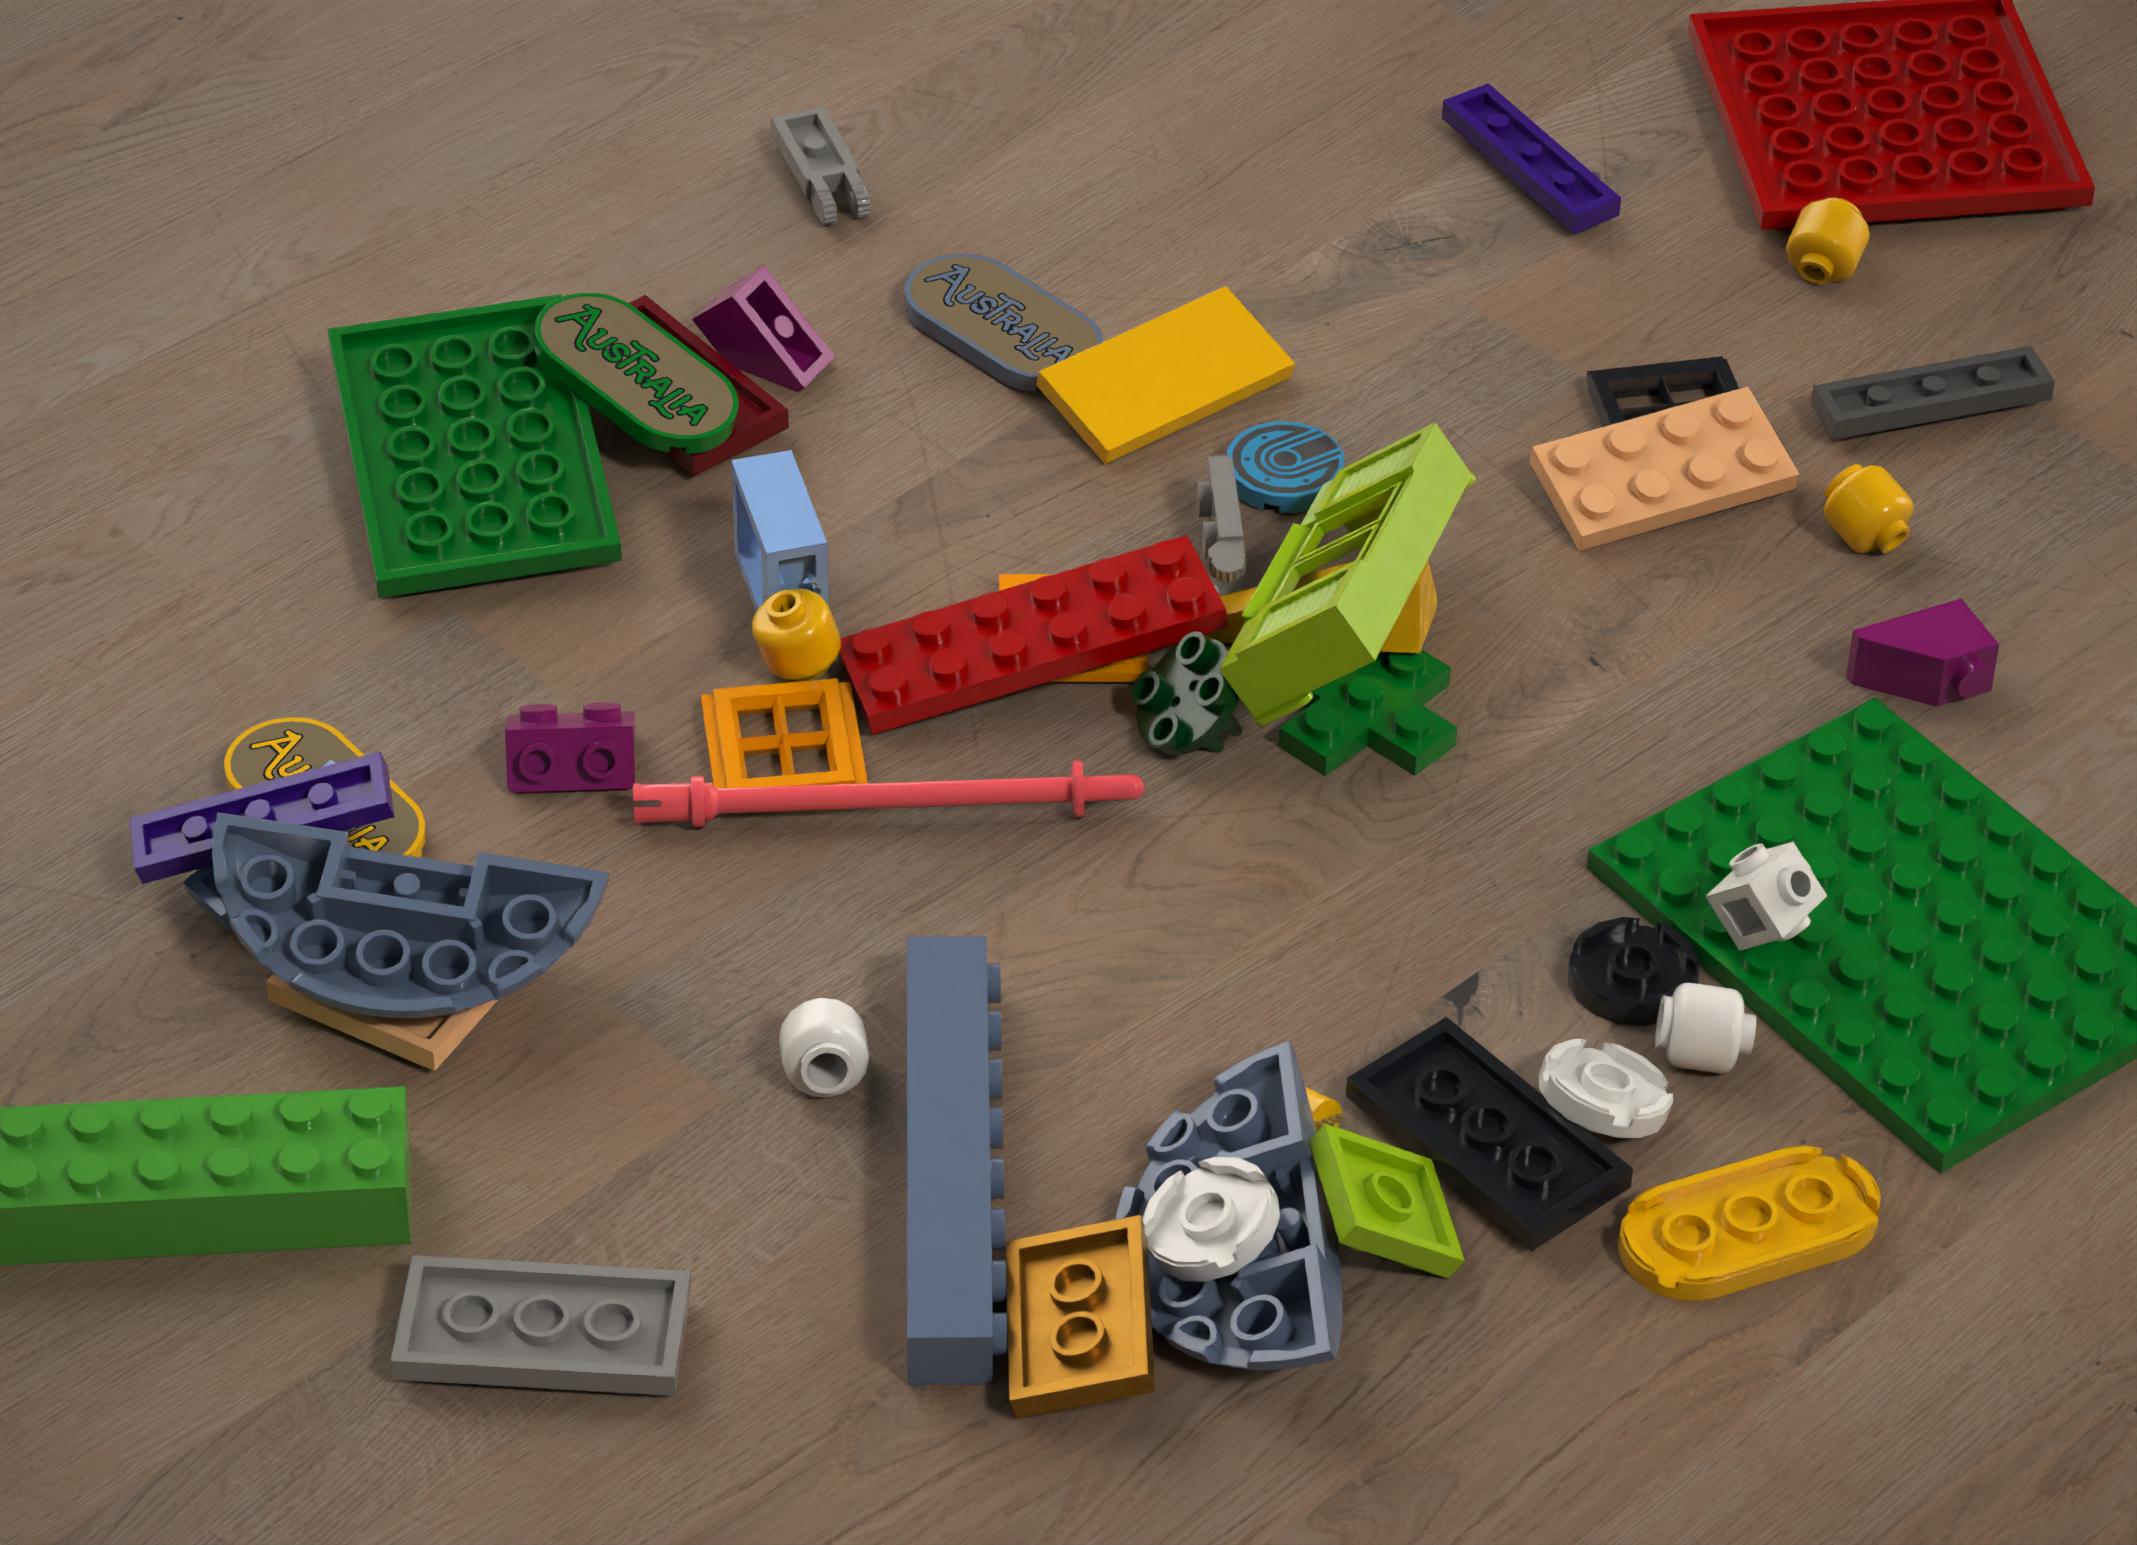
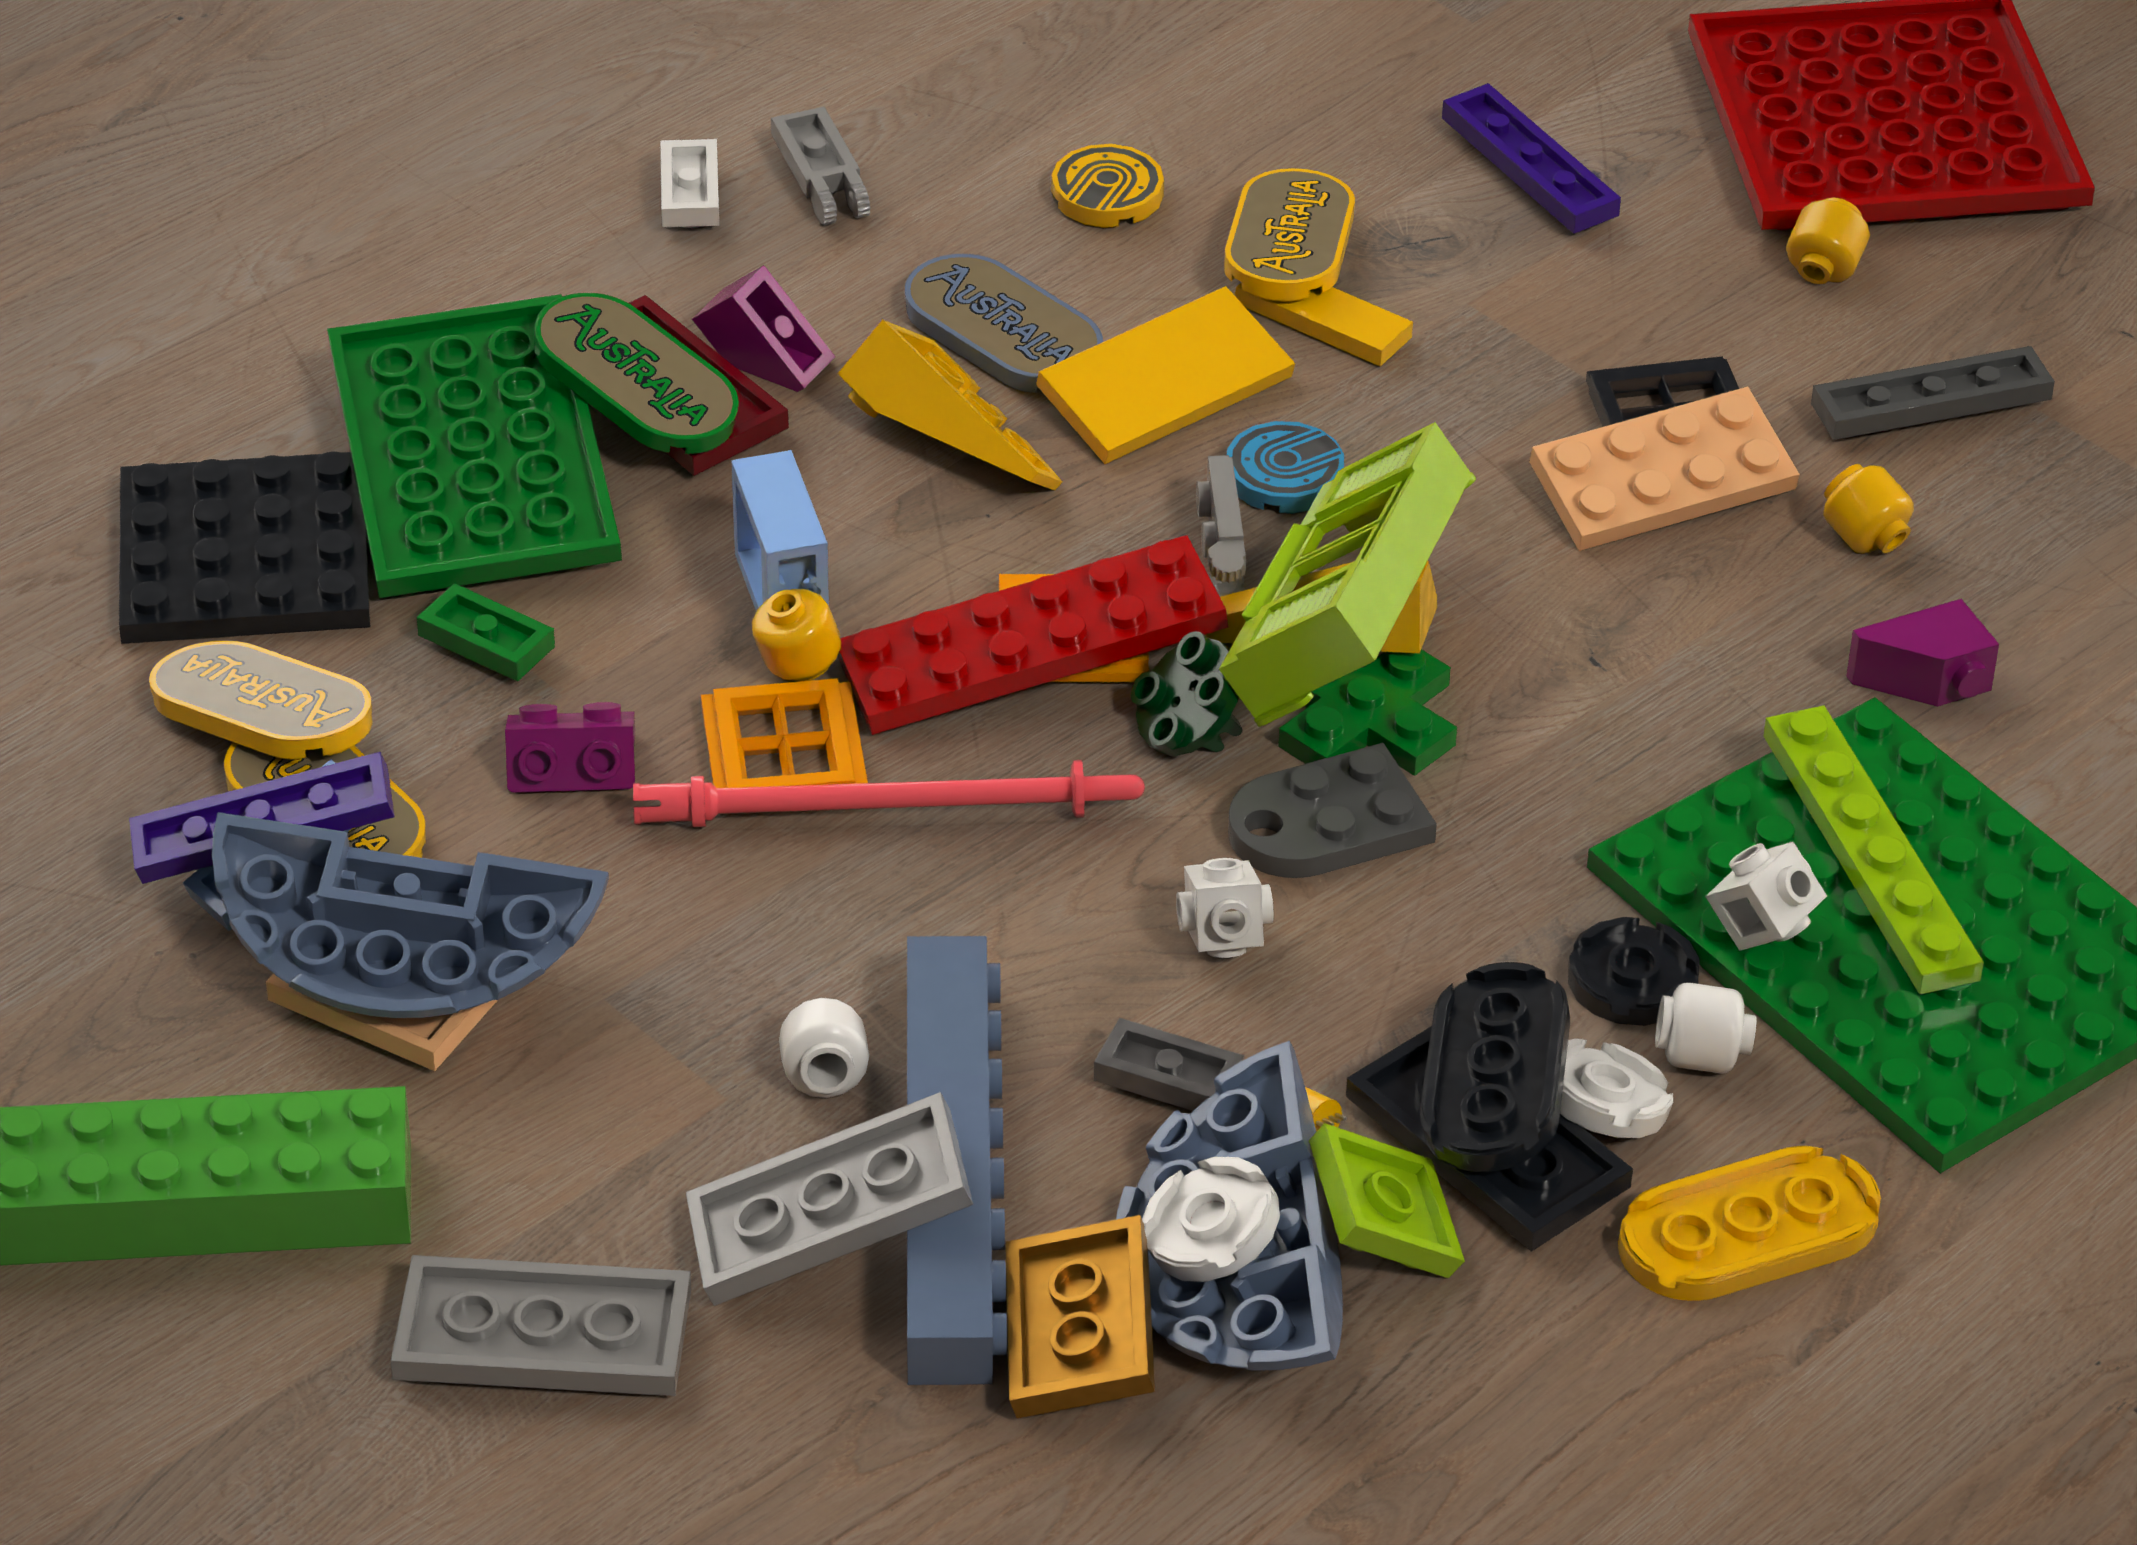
(241, 548): none -> black plate
(261, 699): none -> tile
(486, 632): none -> green plate
(689, 183): none -> white plate
(828, 1198): none -> light grey plate
(928, 391): none -> yellow wedge
(1107, 185): none -> yellow tile
(1161, 1064): none -> flat silver plate
(1210, 892): none -> white brick
(1289, 234): none -> tile
(1329, 815): none -> dark grey plate
(1338, 321): none -> yellow tile
(1495, 1068): none -> black tile
(1873, 850): none -> lime plate

